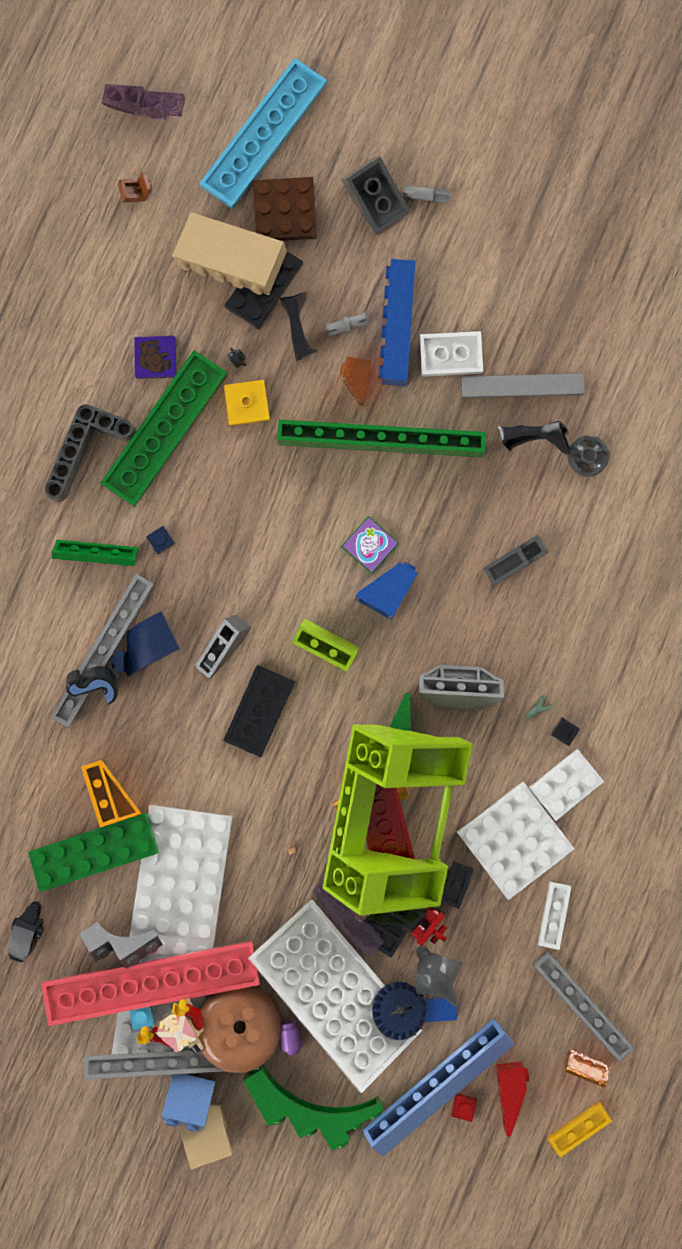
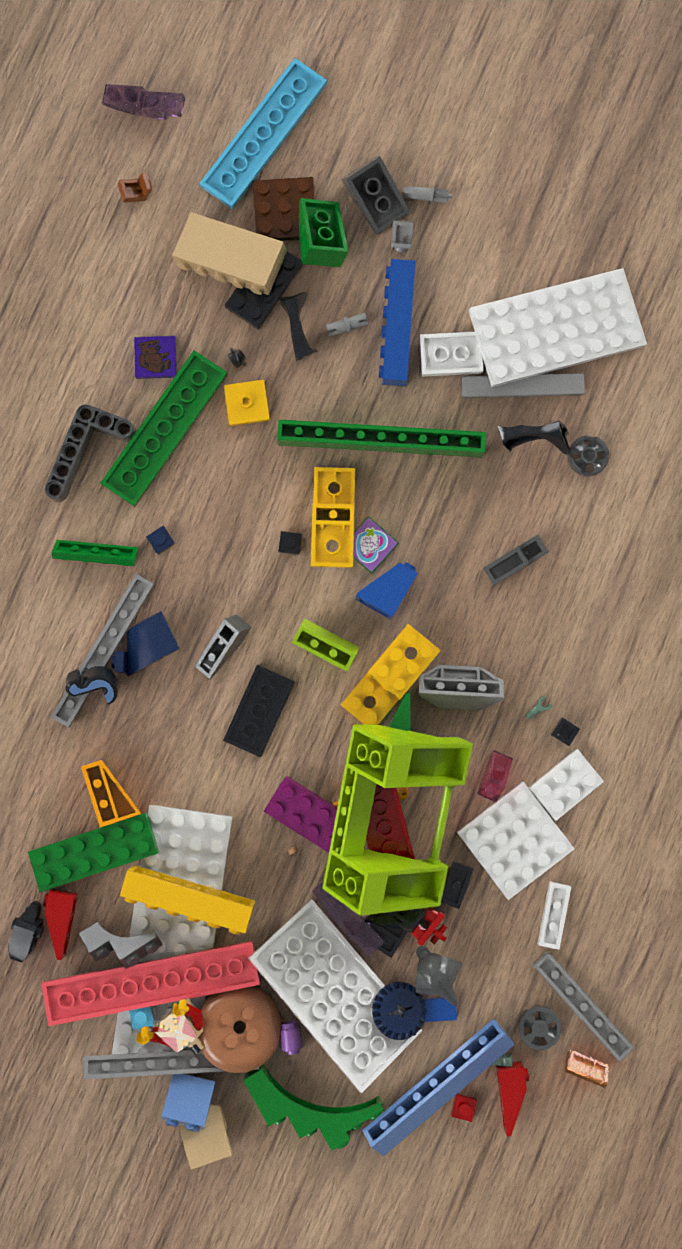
(59, 915): none -> red slope
(187, 898): none -> yellow brick
(289, 543): none -> black plate
(303, 812): none -> magenta plate
(321, 233): none -> green slope
(333, 517): none -> yellow bracket
(356, 377): clear orange slope -> none
(390, 676): none -> yellow bracket
(402, 235): none -> light grey bracket
(495, 776): none -> clear pink slope
(505, 1060): none -> sand green piece
(539, 1027): none -> dark grey piece
(557, 327): none -> white plate
(579, 1129): yellow tile -> none

